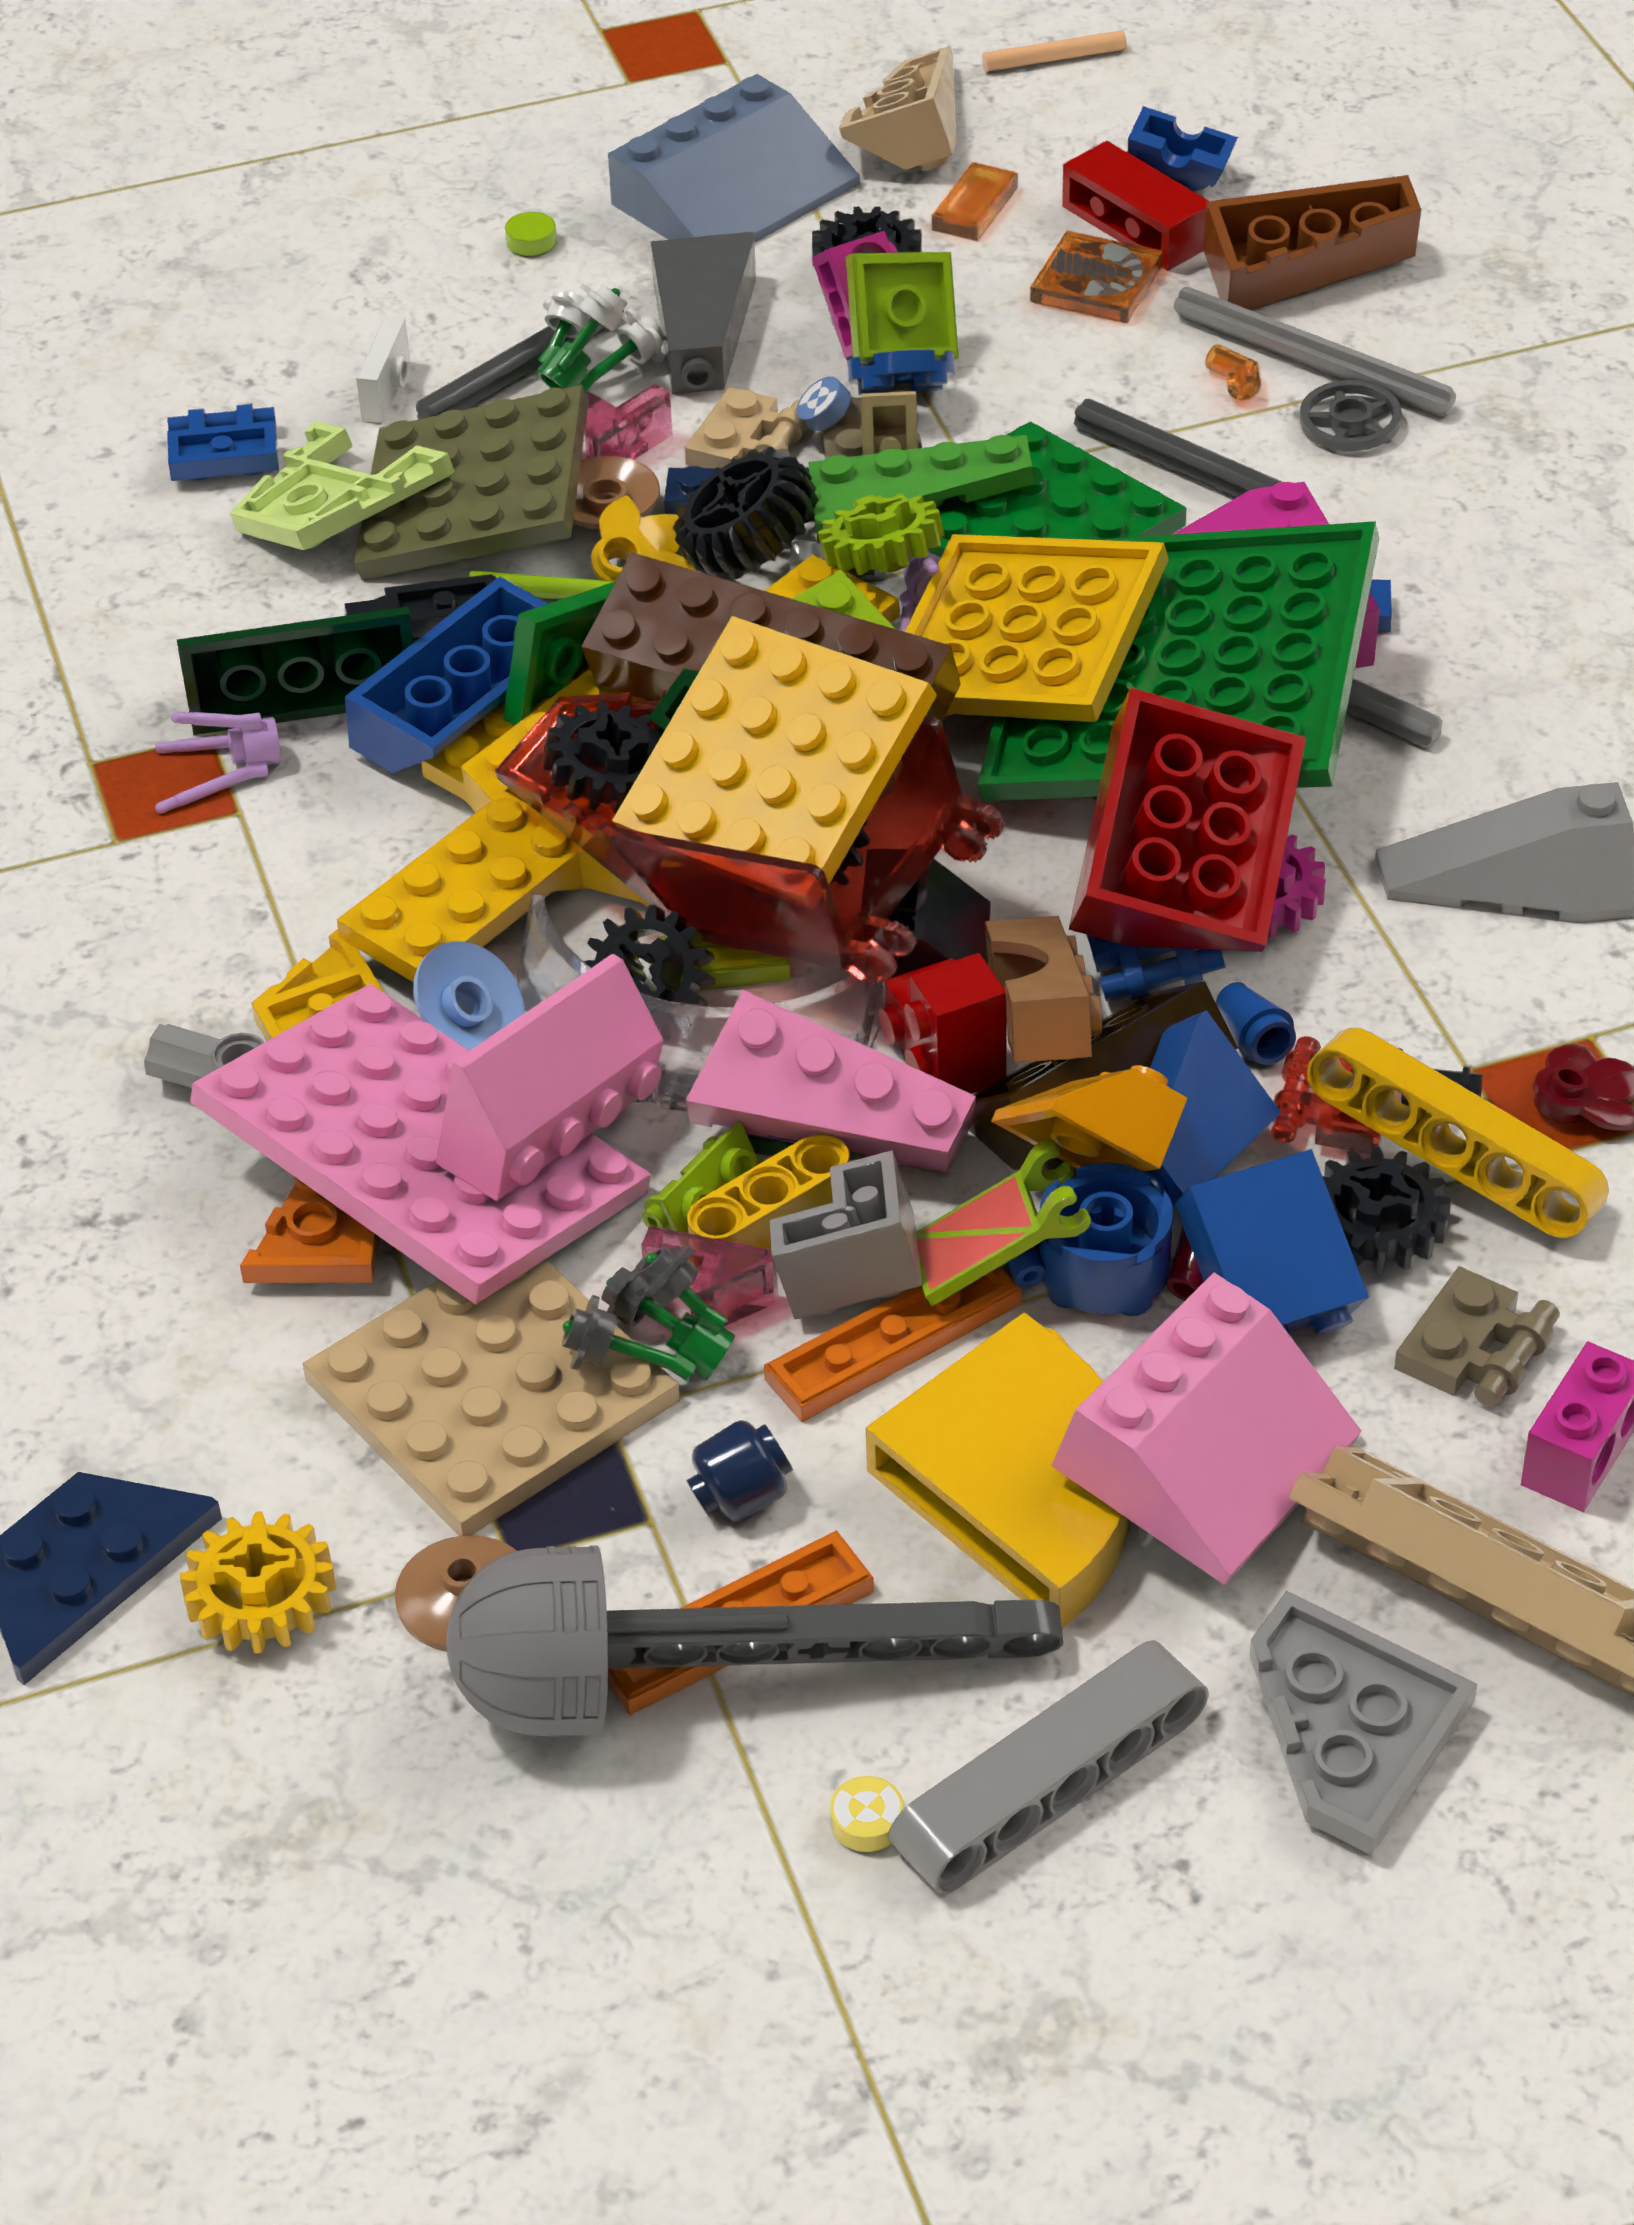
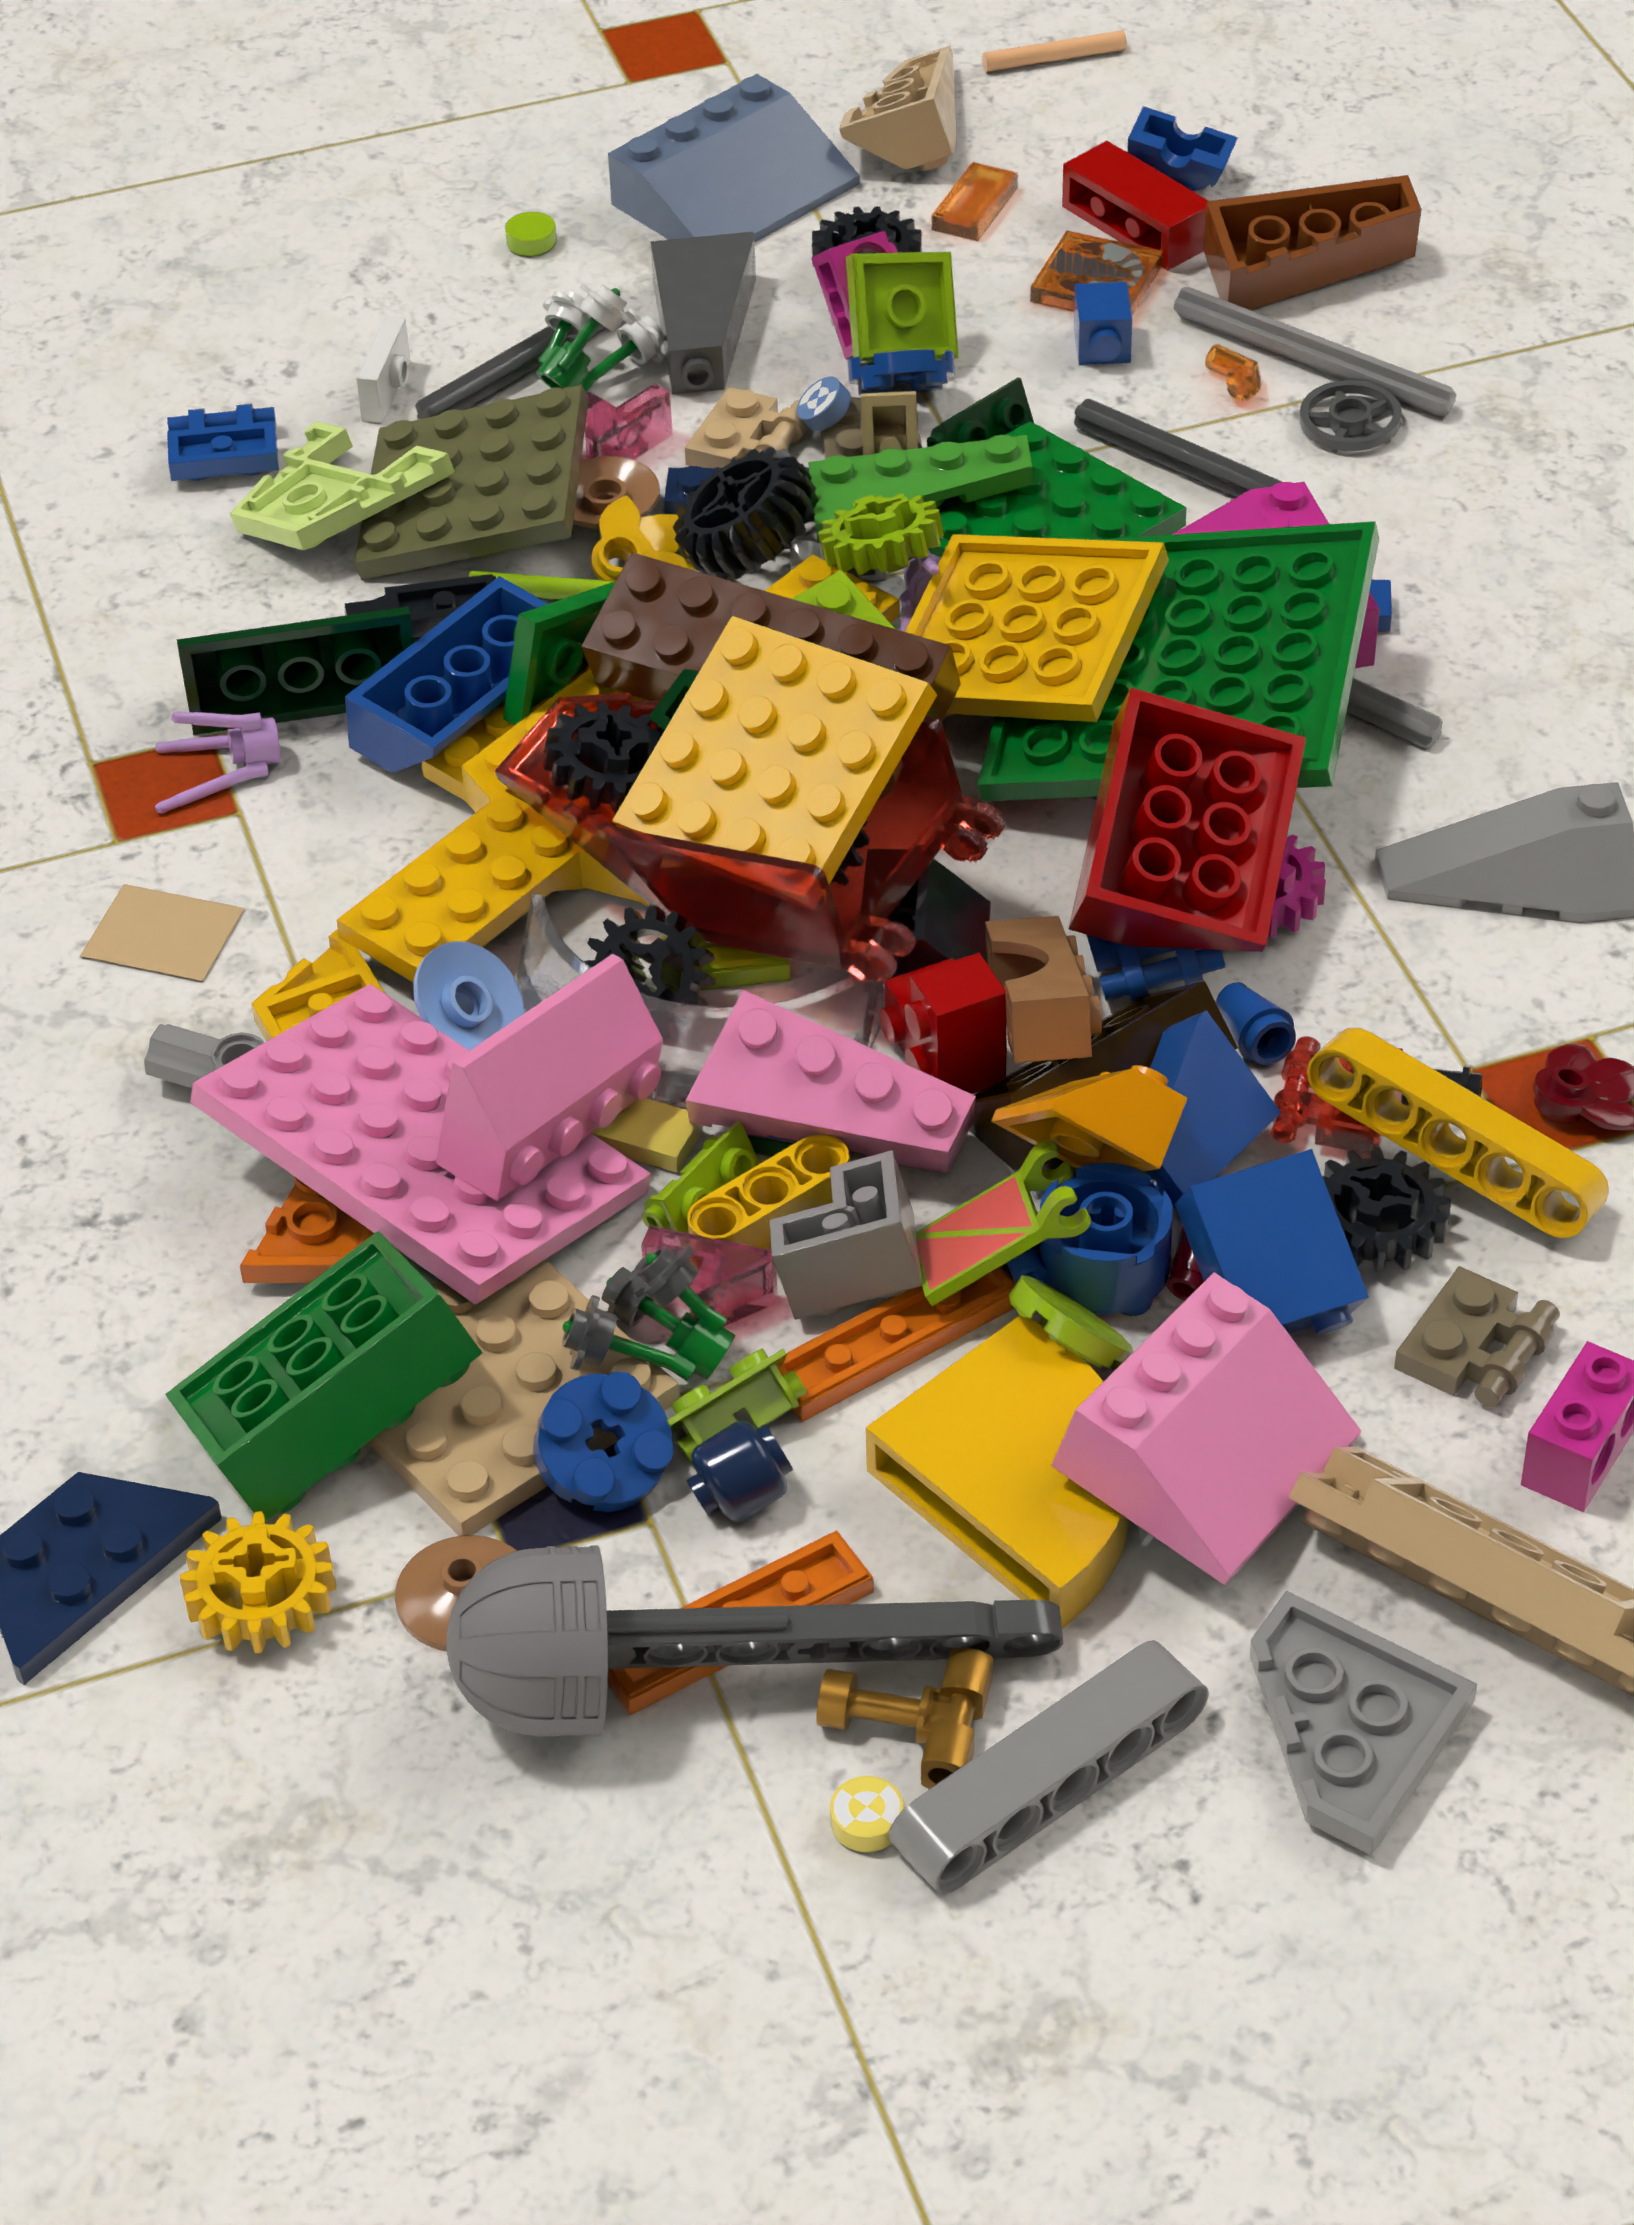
(162, 932): none -> tan sticker
(324, 1376): none -> green slope
(593, 1478): none -> blue plate
(652, 1134): none -> light yellow tile
(755, 1387): none -> lime hinge
(940, 1716): none -> pearl gold bar
(989, 417): none -> dark green hinge
(1070, 1323): none -> lime tile
(1102, 323): none -> blue brick

